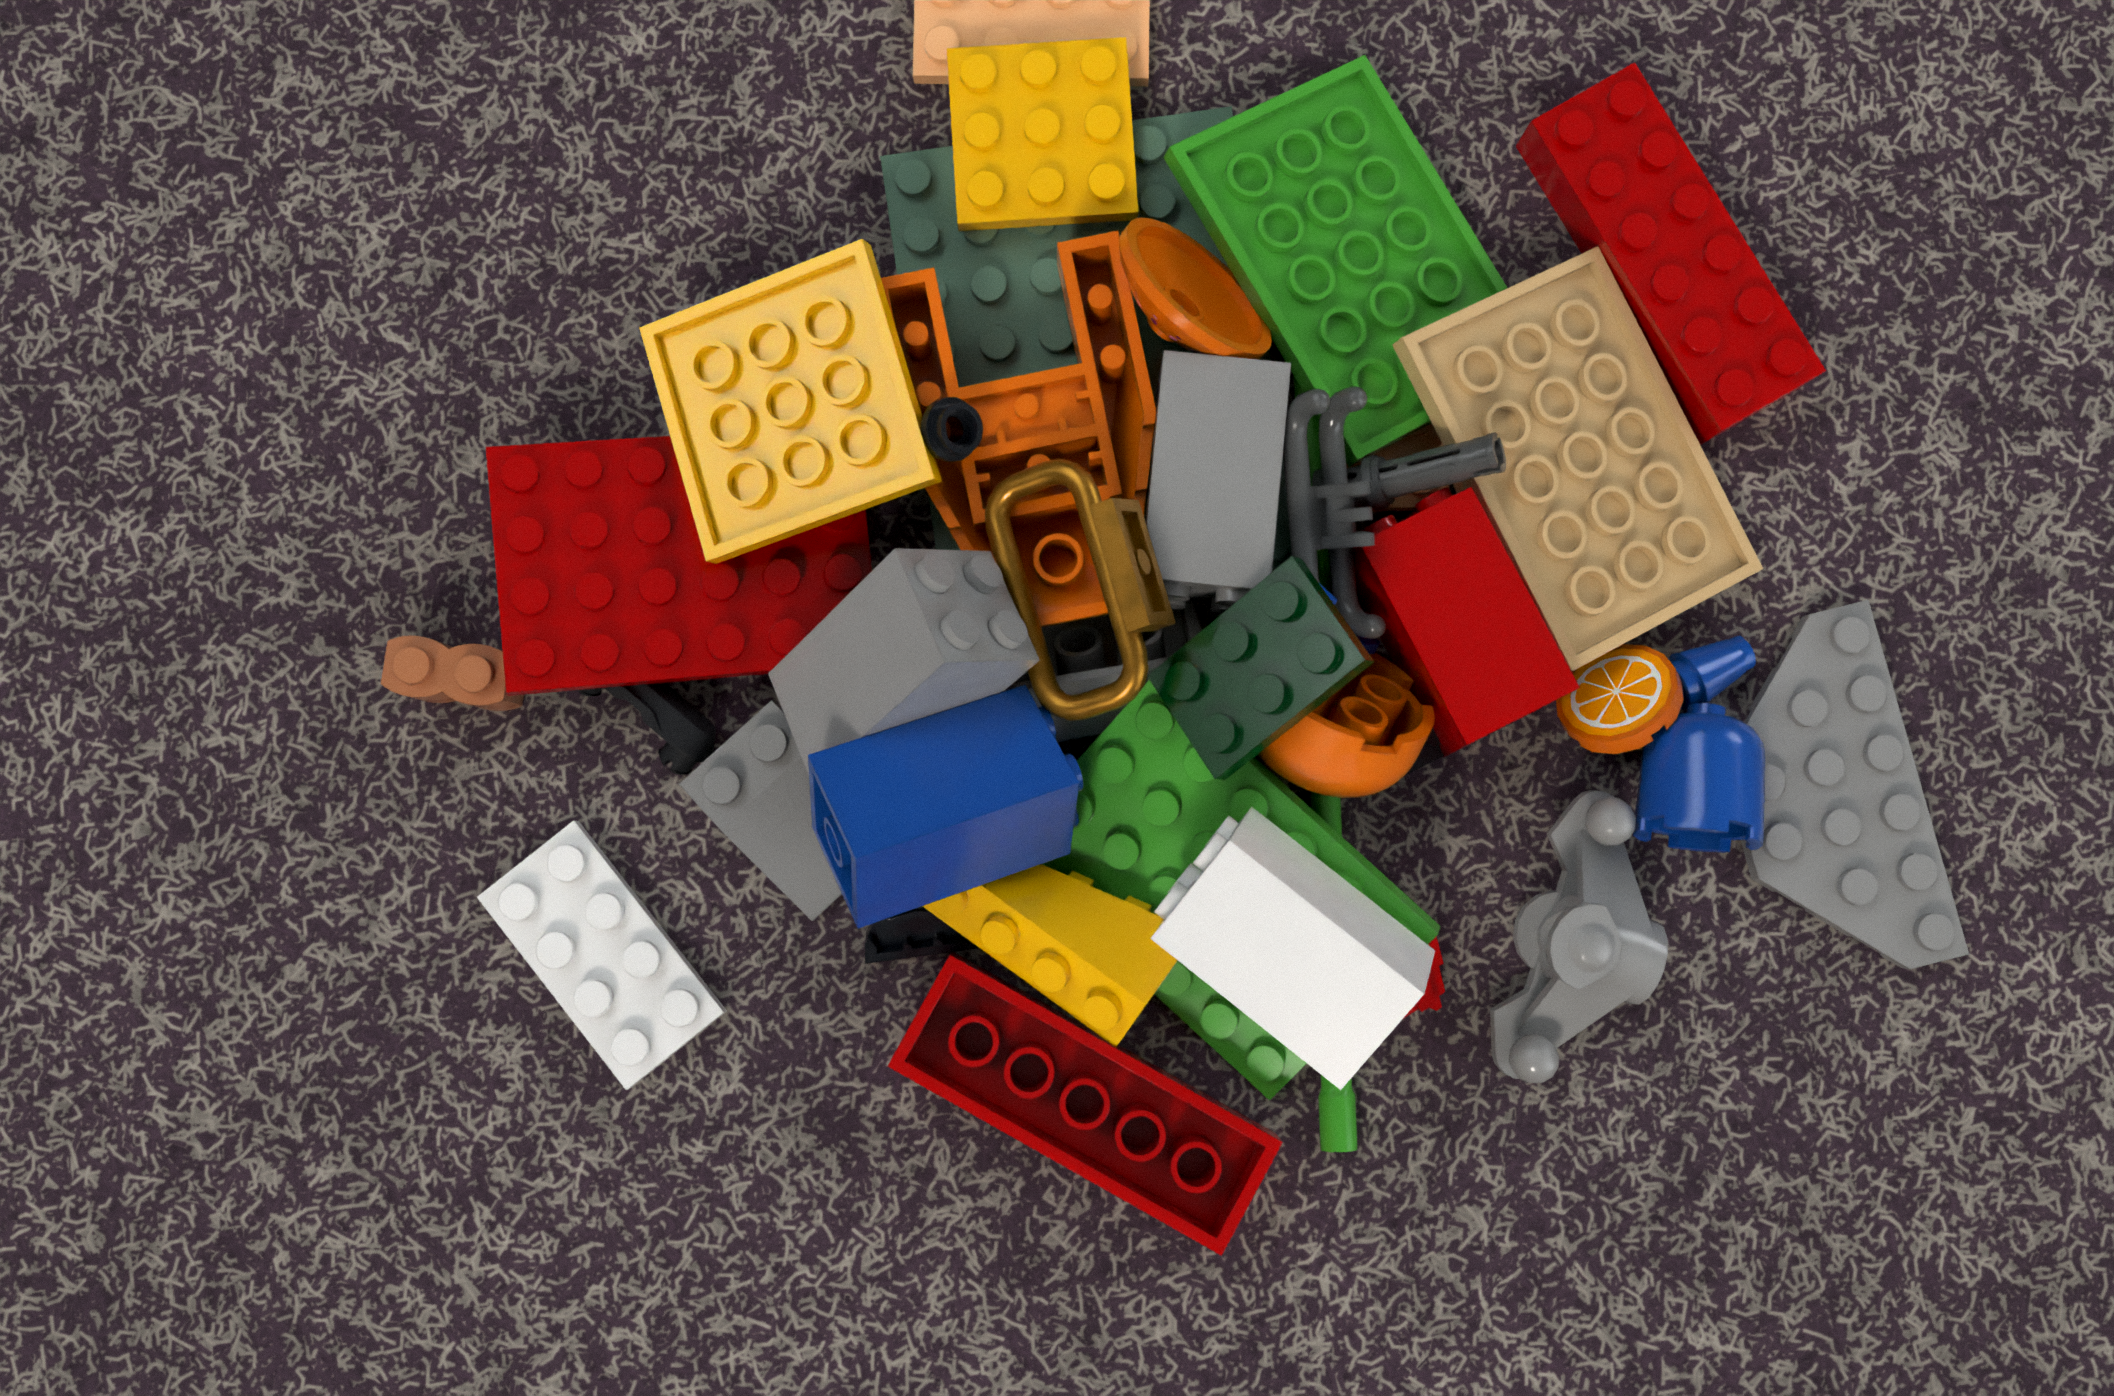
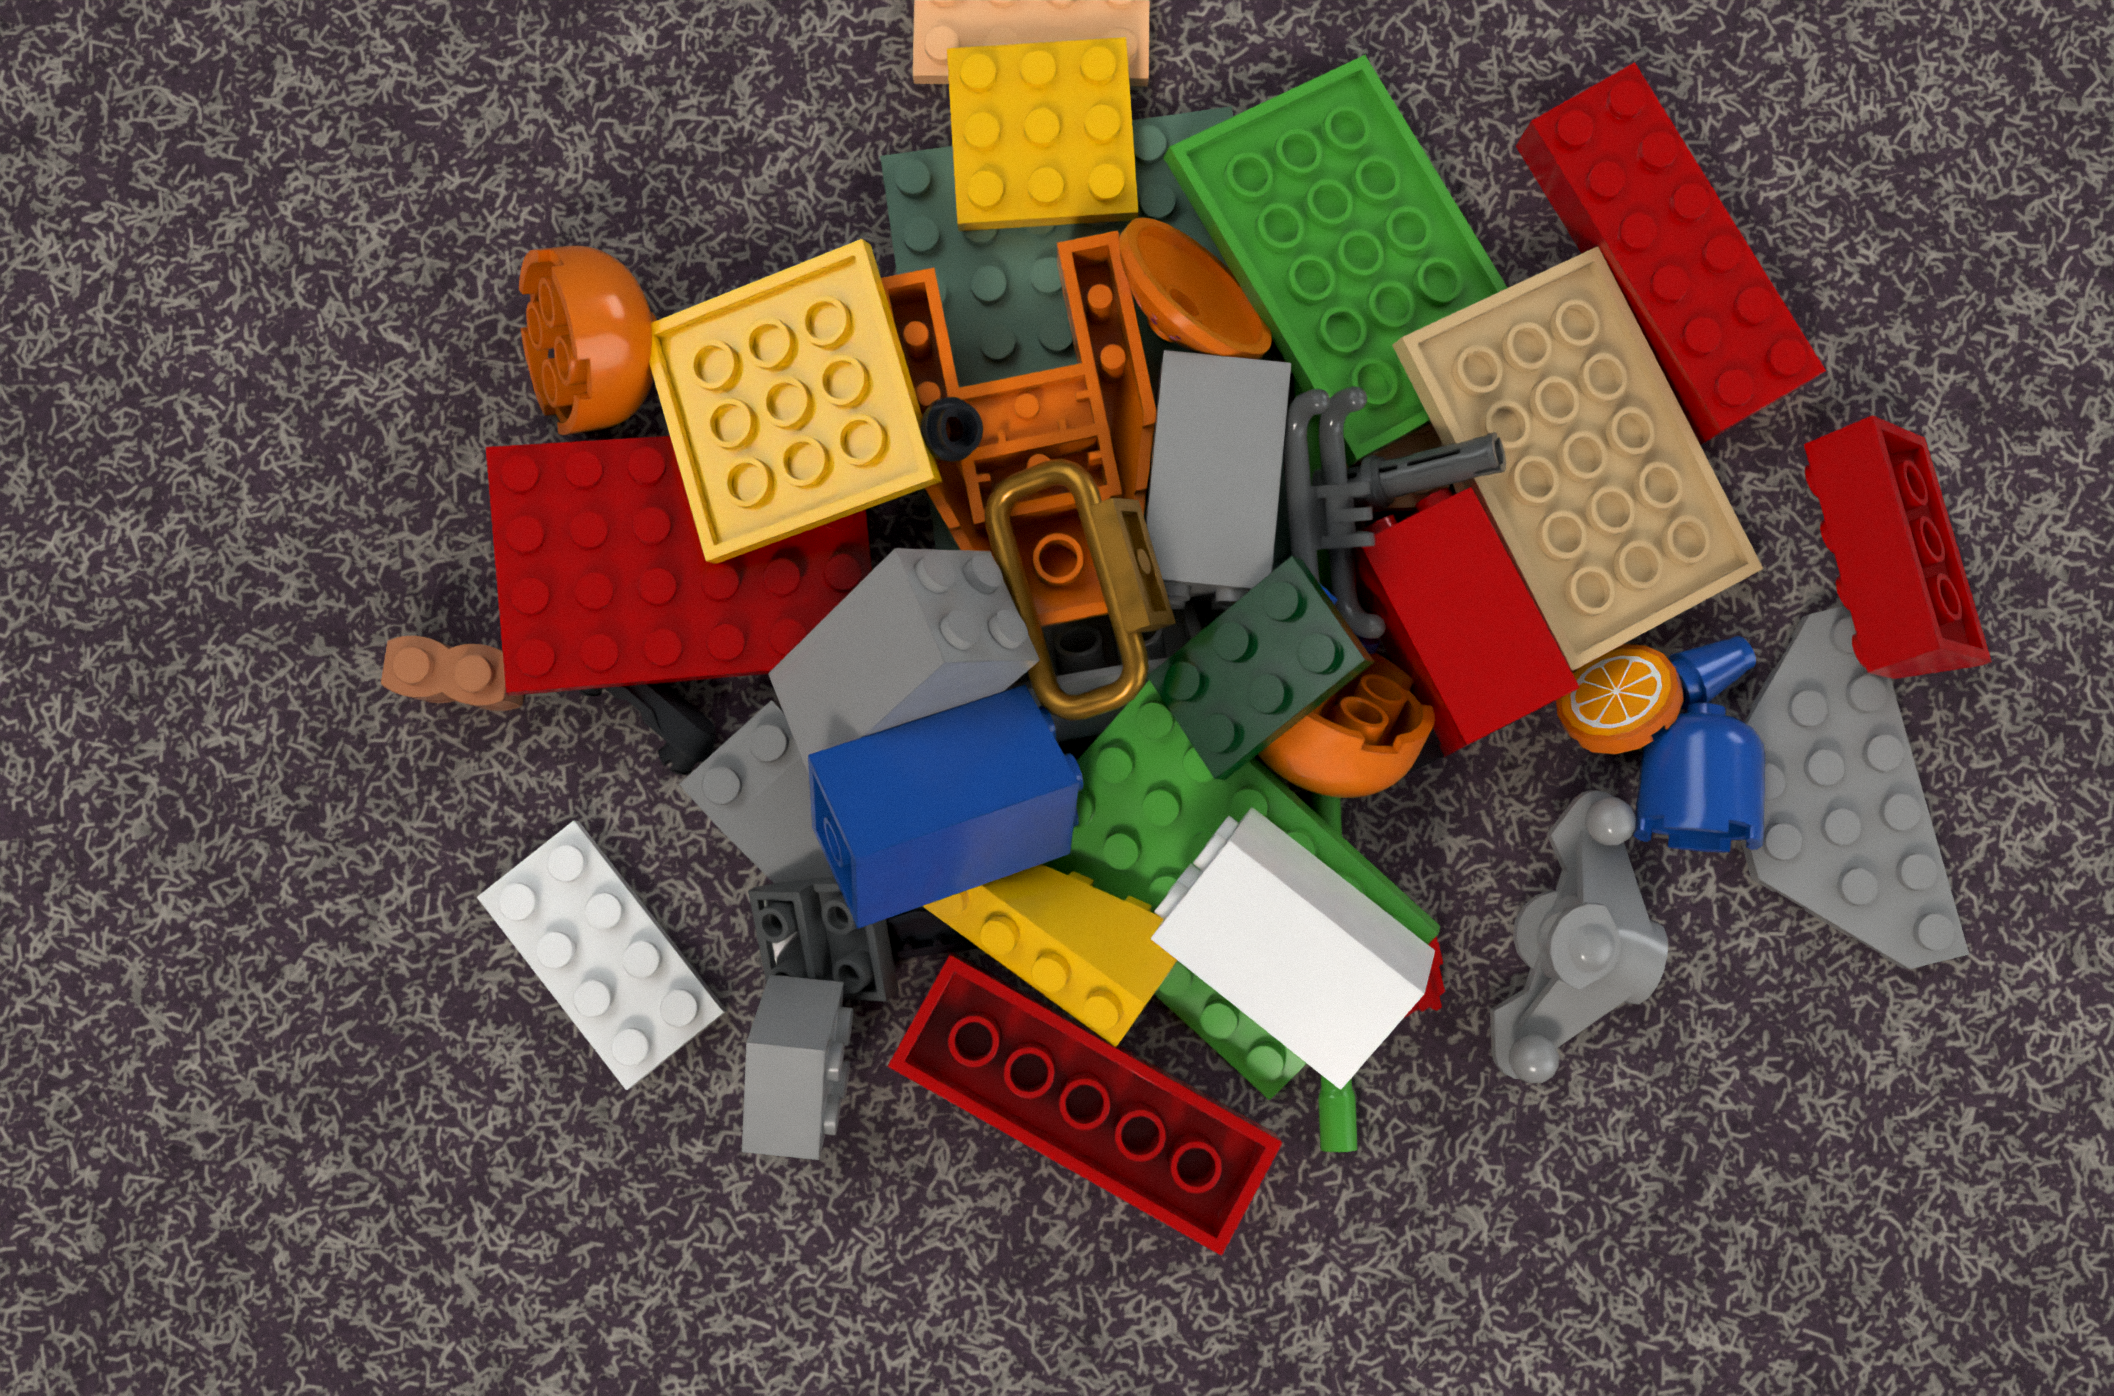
(600, 336): none -> orange cylinder
(795, 1067): none -> light grey brick
(812, 935): none -> dark grey slope
(1894, 551): none -> red slope

